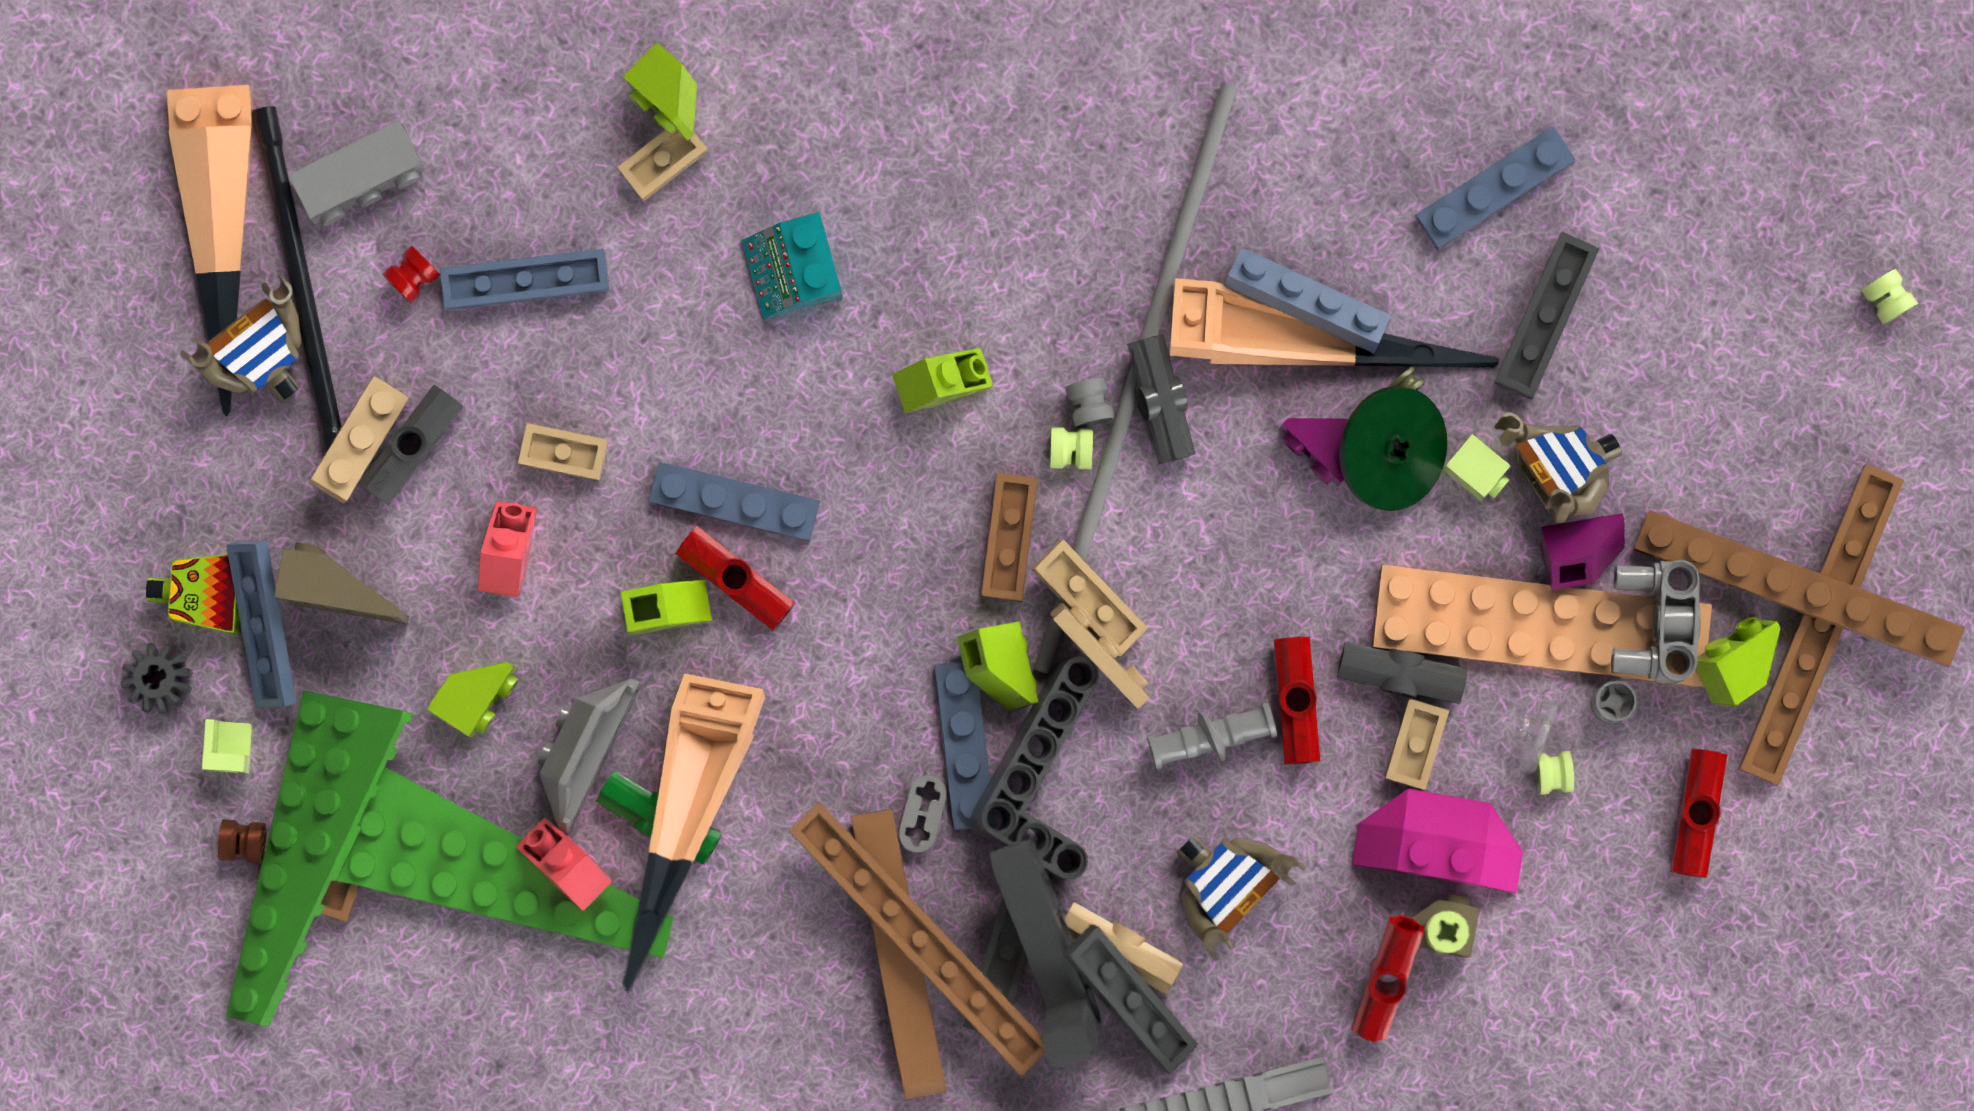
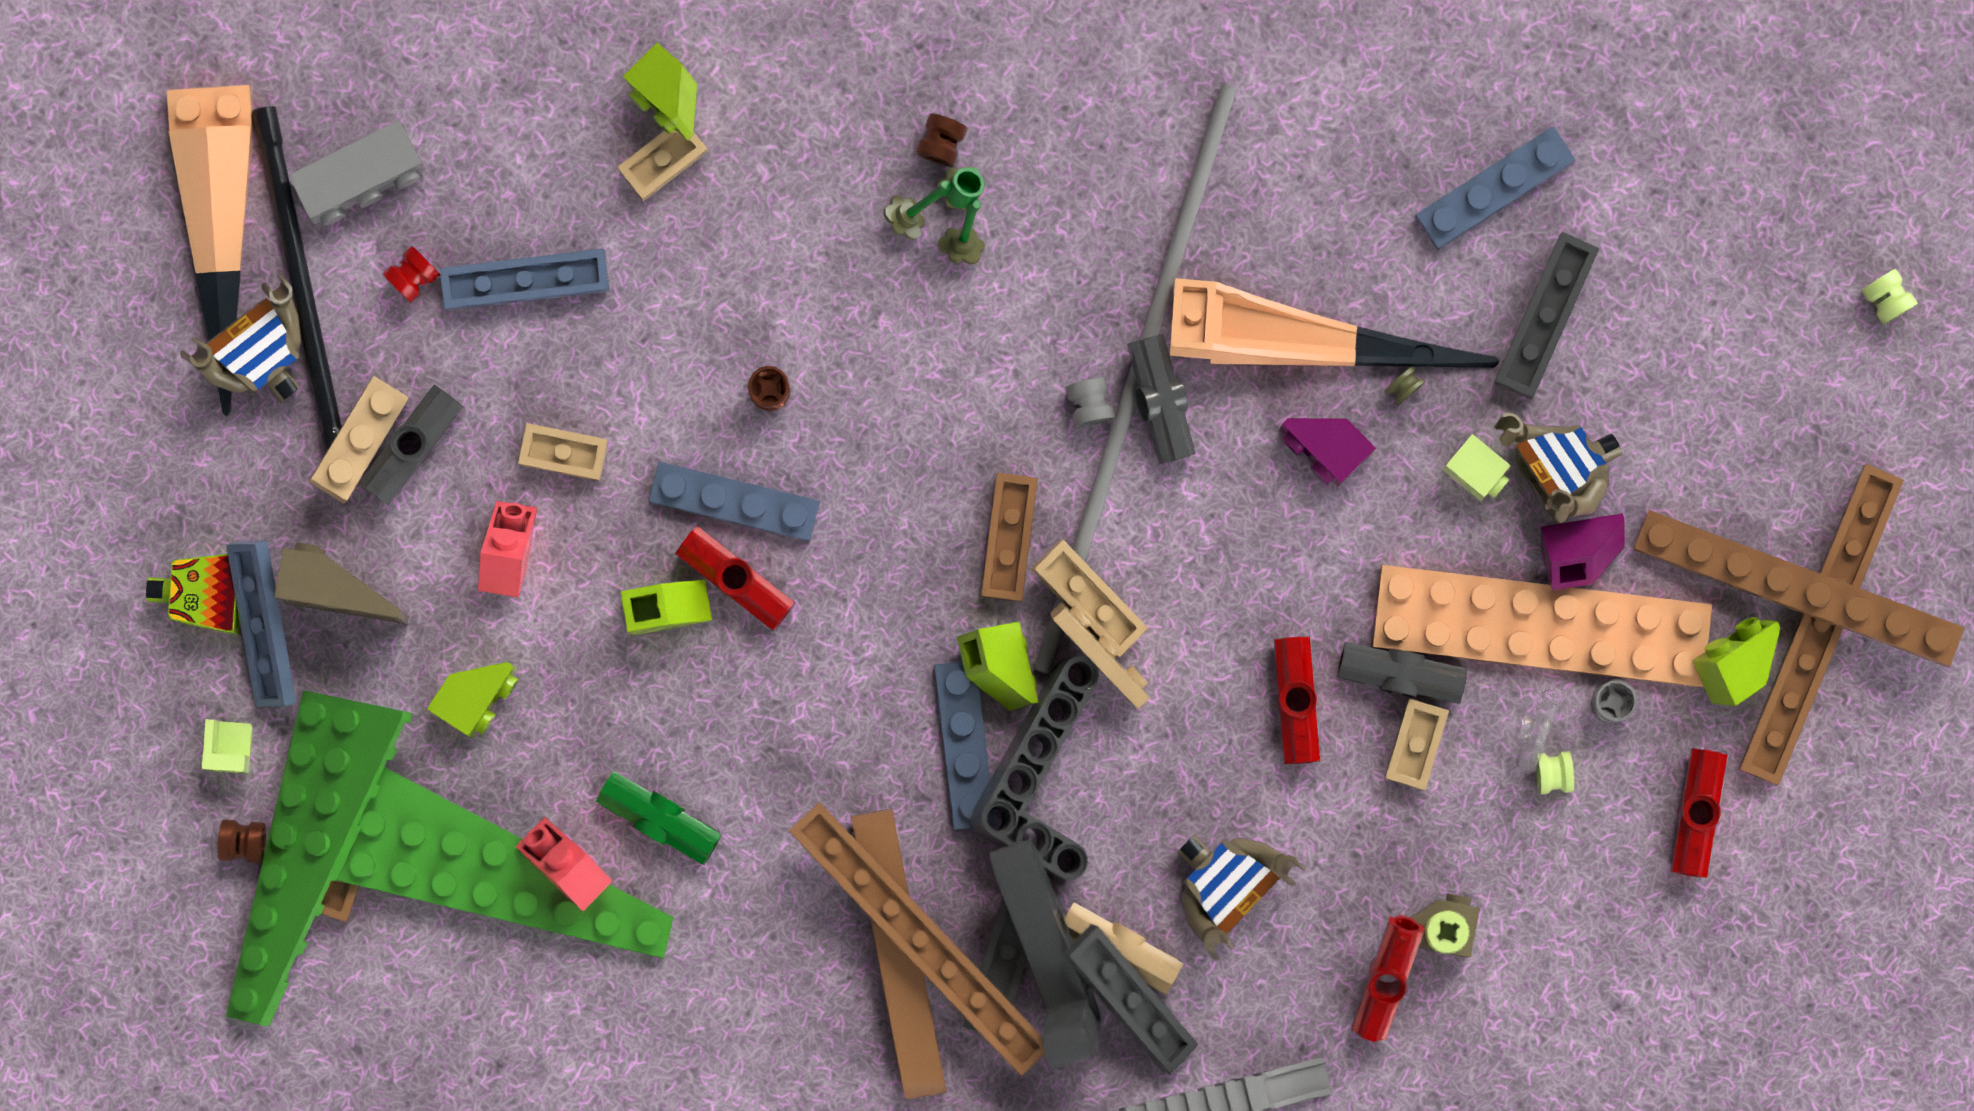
(168, 686): dark grey gear -> none
(582, 748): light grey wedge -> none
(704, 749): light nougat plate -> none
(765, 383): none -> copper wheel
(792, 266): teal slope -> none
(912, 811): light grey beam -> none
(941, 140): none -> copper wheel
(942, 379): lime slope -> none
(961, 191): none -> plant
(1071, 448): yellowish green wheel -> none
(1212, 736): light grey piece -> none
(1307, 300): sand blue plate -> none
(1368, 439): dark green piece -> none
(1440, 841): dark pink wedge -> none
(1674, 620): light grey piece -> none

